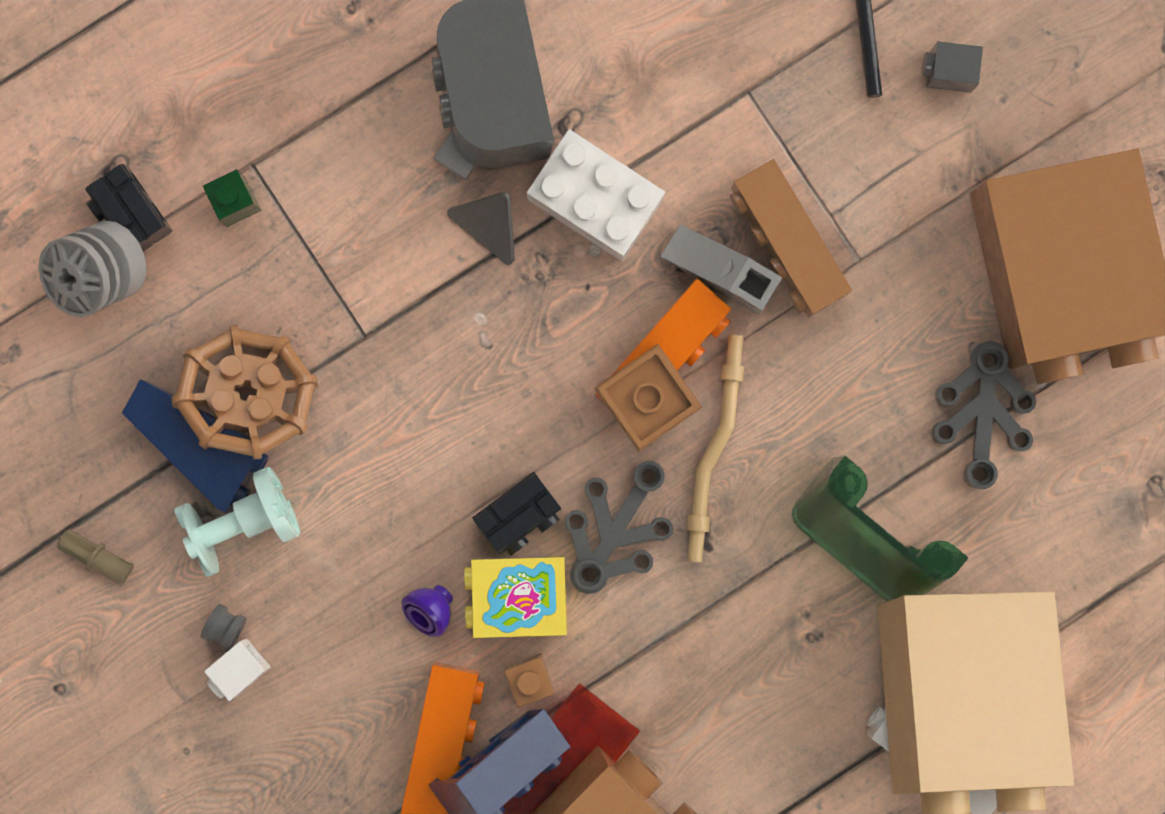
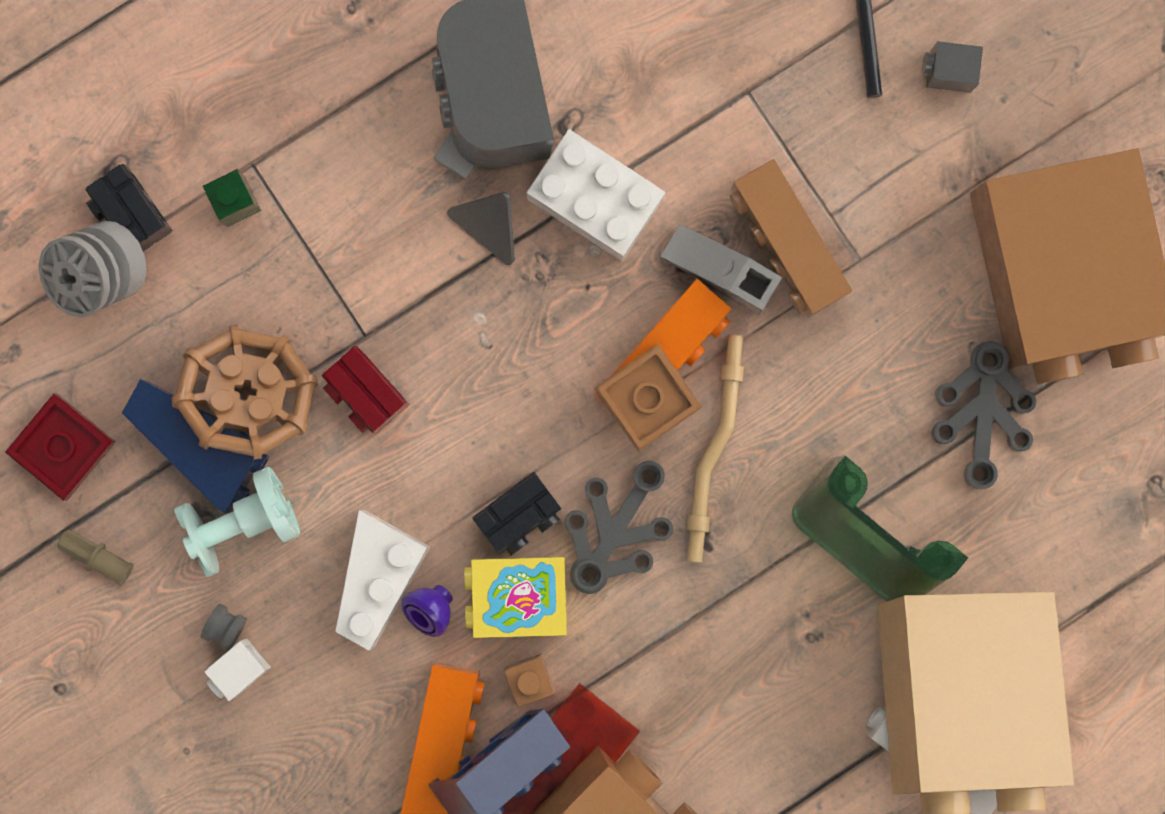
(60, 447): none -> dark red plate
(364, 390): none -> dark red brick
(376, 579): none -> white wedge

